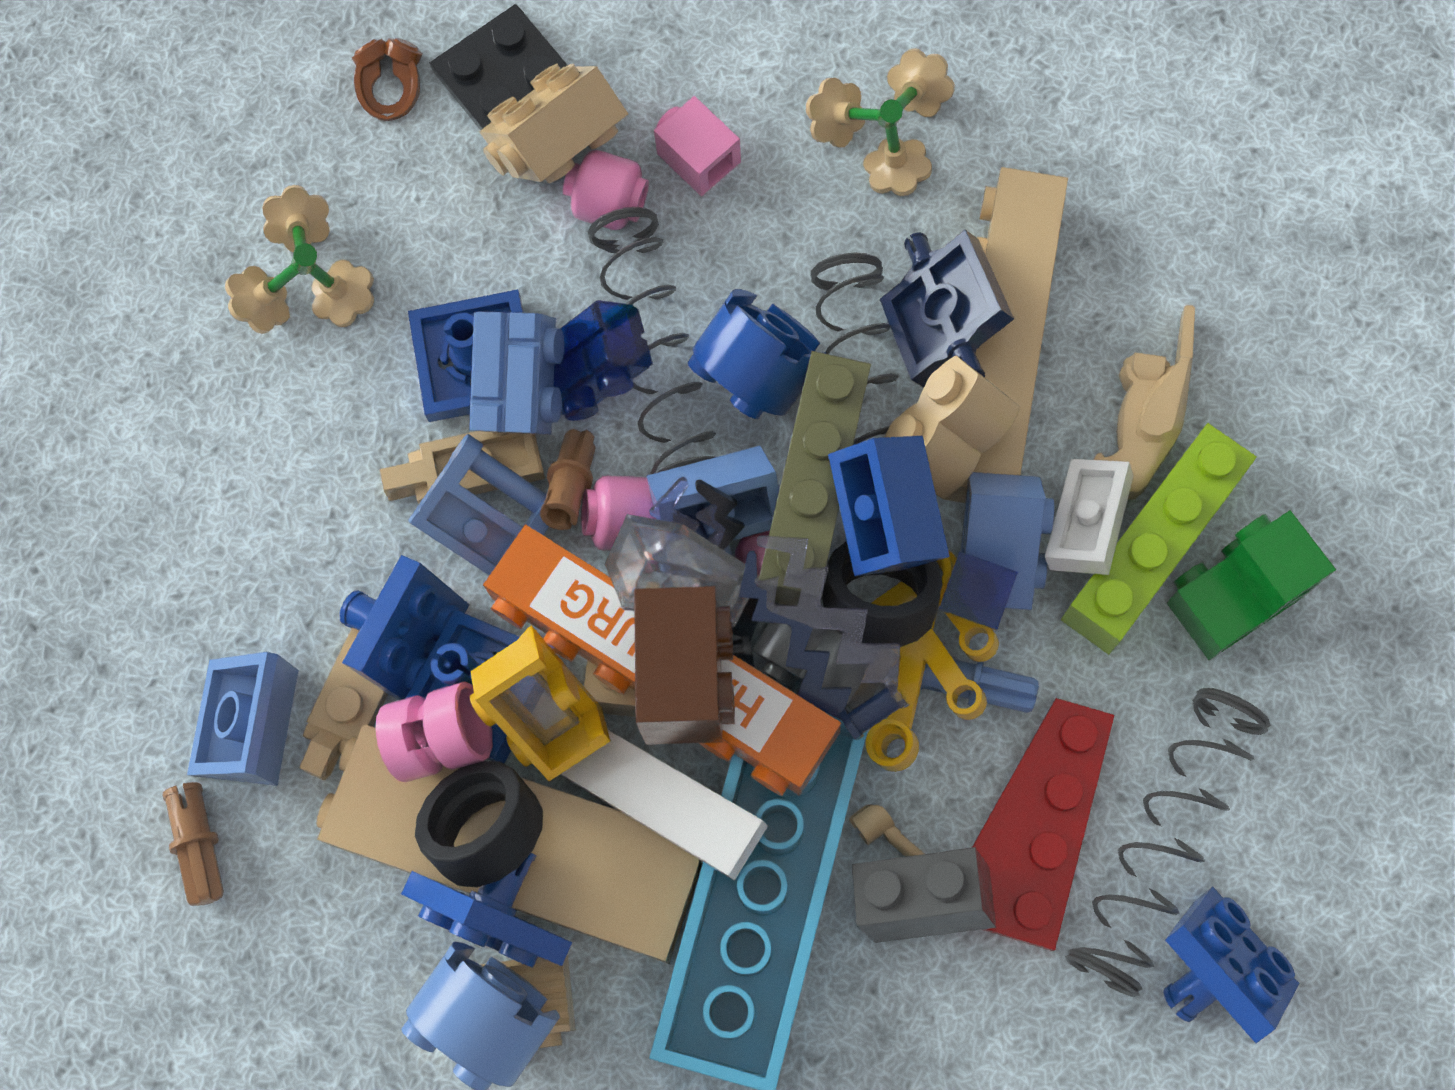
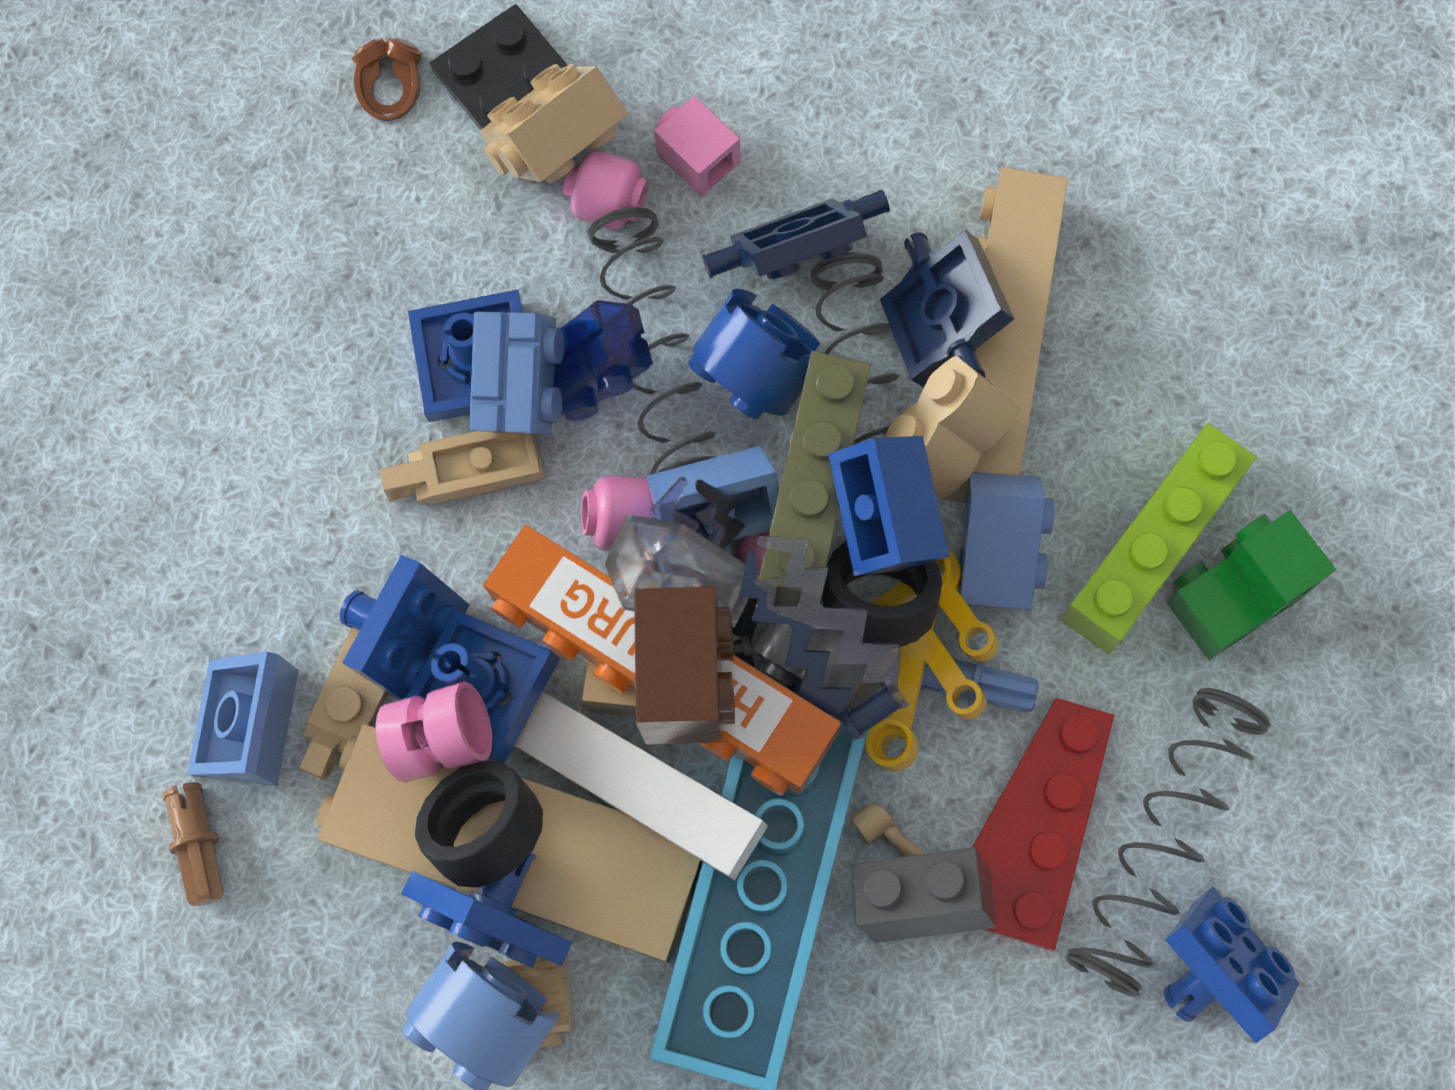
(297, 222): tan plant -> none
(466, 521): medium blue plate -> none
(538, 706): yellow window -> none
(568, 480): medium nougat axle -> none
(780, 244): none -> dark blue plate
(918, 85): tan plant -> none
(978, 591): clear blue plate -> none
(1089, 516): white plate -> none
(1153, 406): tan animal -> none

